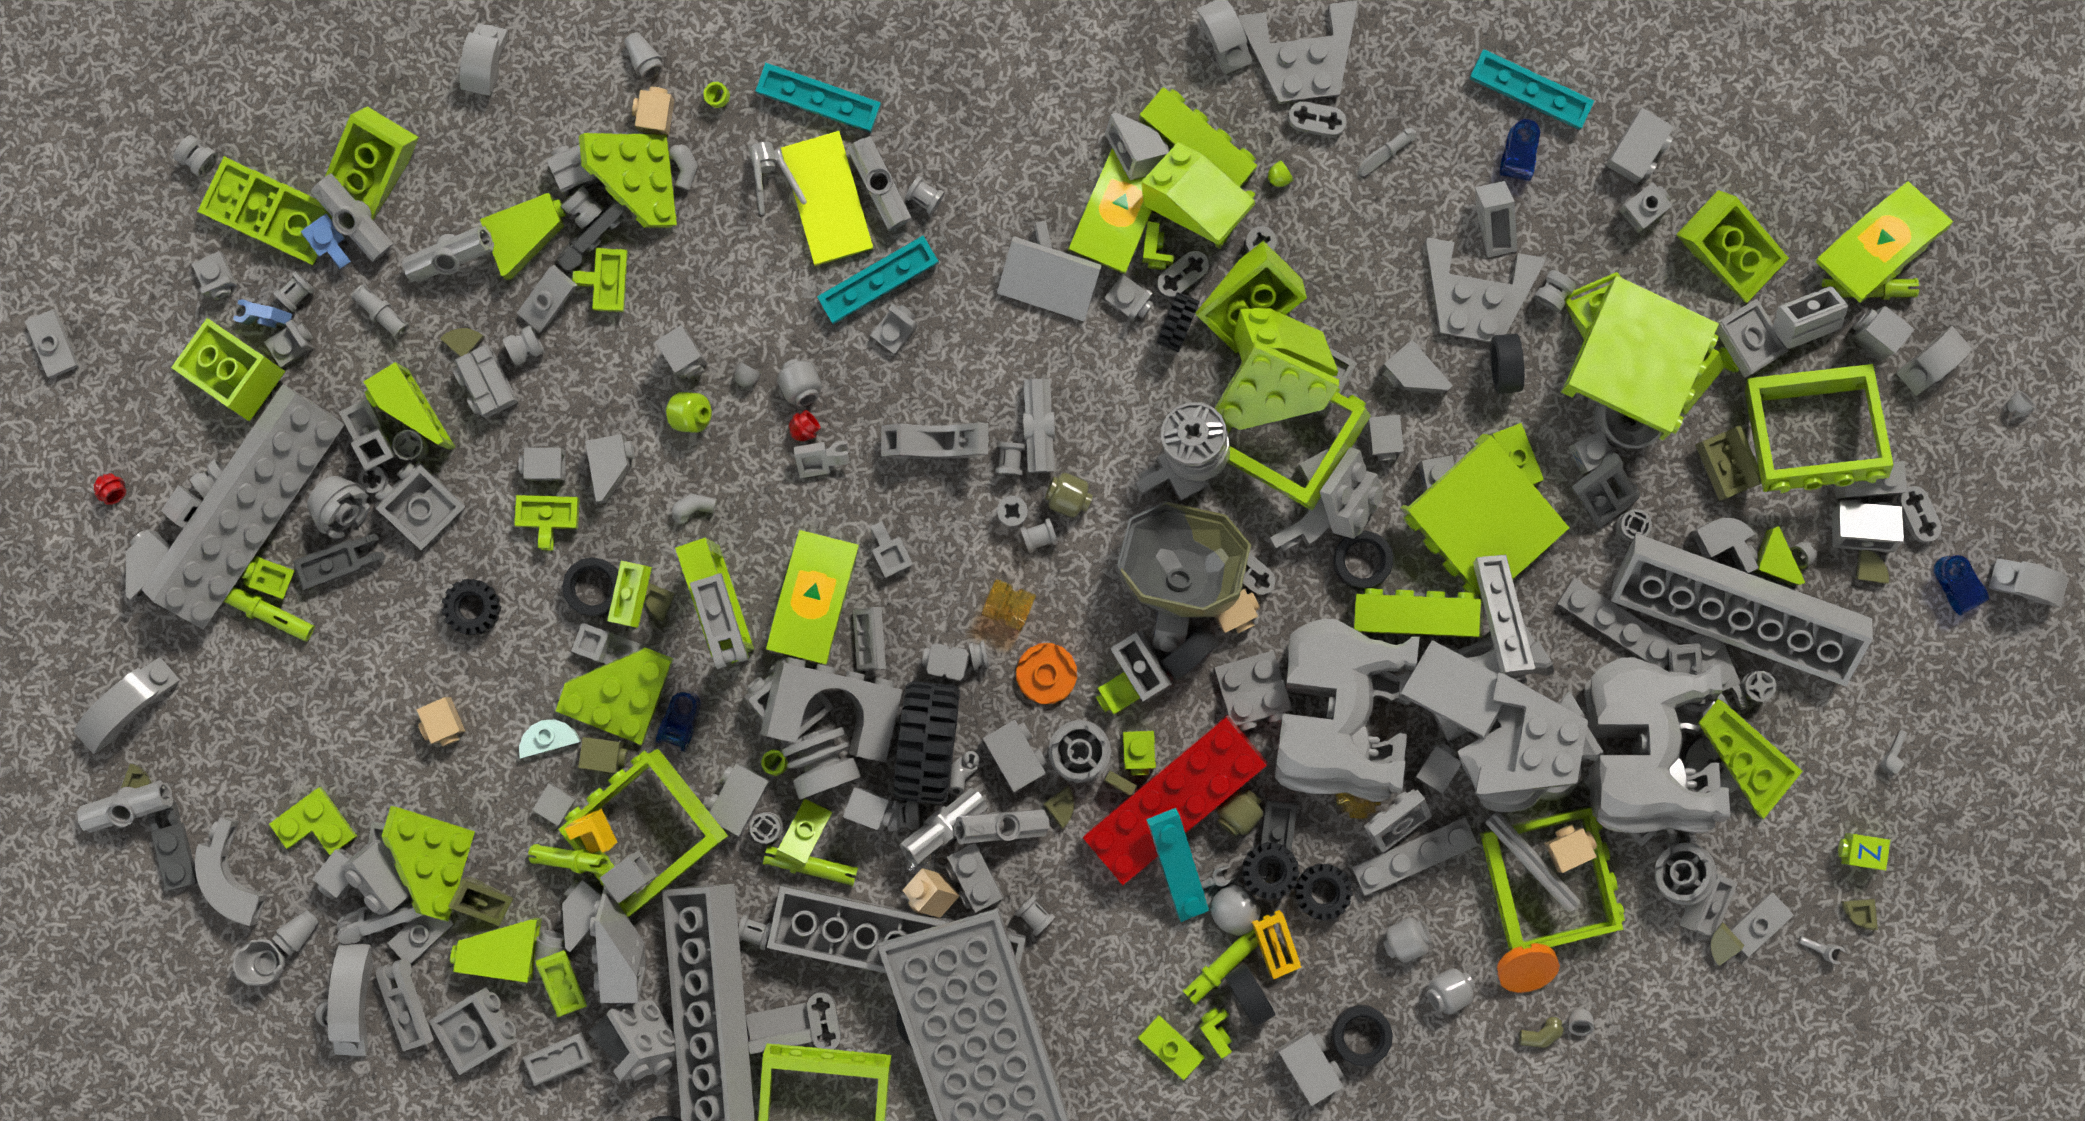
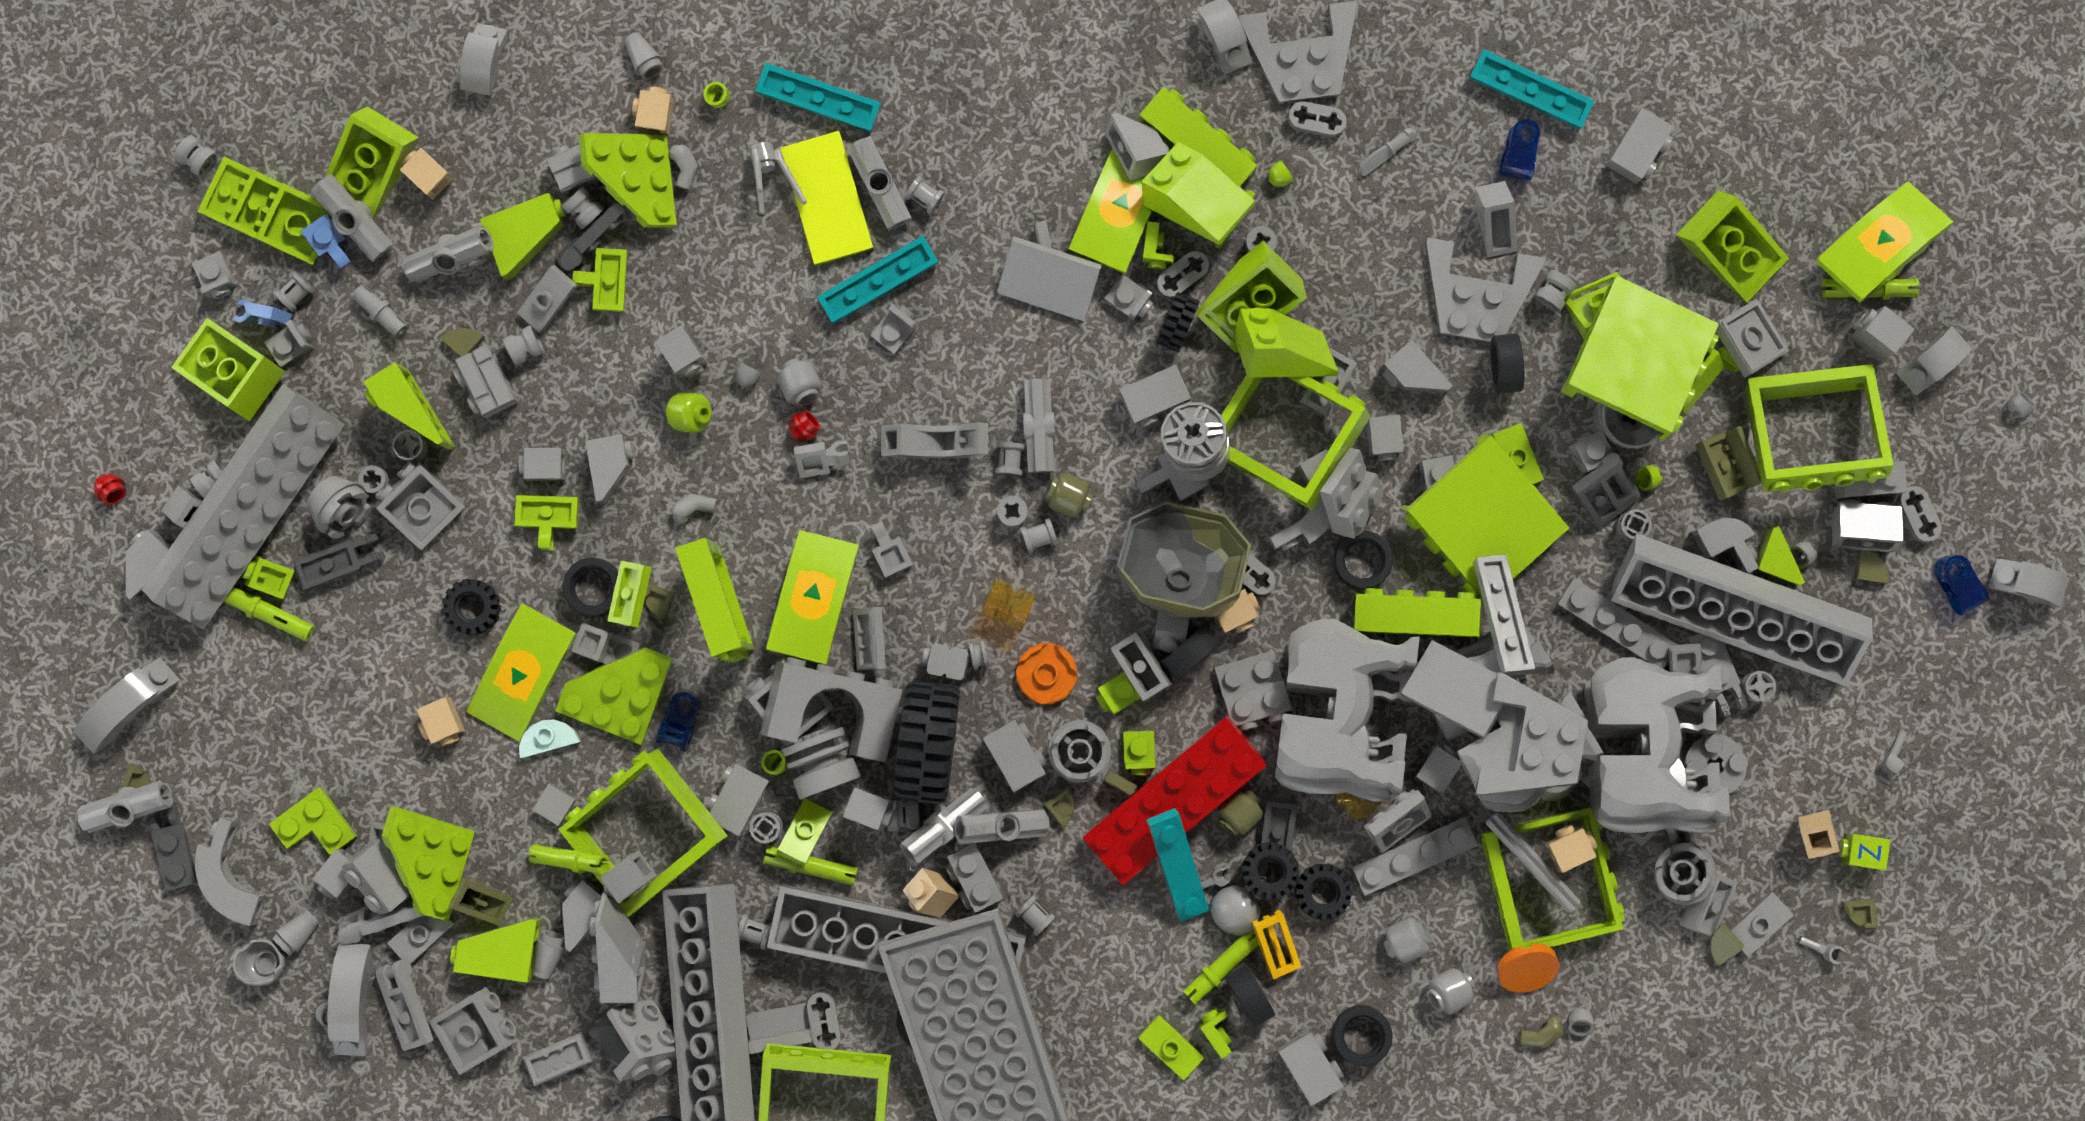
(51, 343): light grey plate -> none
(369, 435): light grey brick -> none
(425, 173): none -> tan brick
(521, 672): none -> lime slope
(561, 983): lime plate -> none
(593, 831): yellow panel -> none
(602, 755): olive brick -> none
(718, 619): light grey plate -> none
(961, 770): light grey arm -> none
(1154, 396): none -> light grey brick
(1273, 388): lime plate -> none
(1642, 477): none -> lime hinge
(1646, 206): light grey brick -> none
(1751, 759): lime wing -> none
(1810, 317): light grey brick -> none
(1818, 834): none -> tan brick

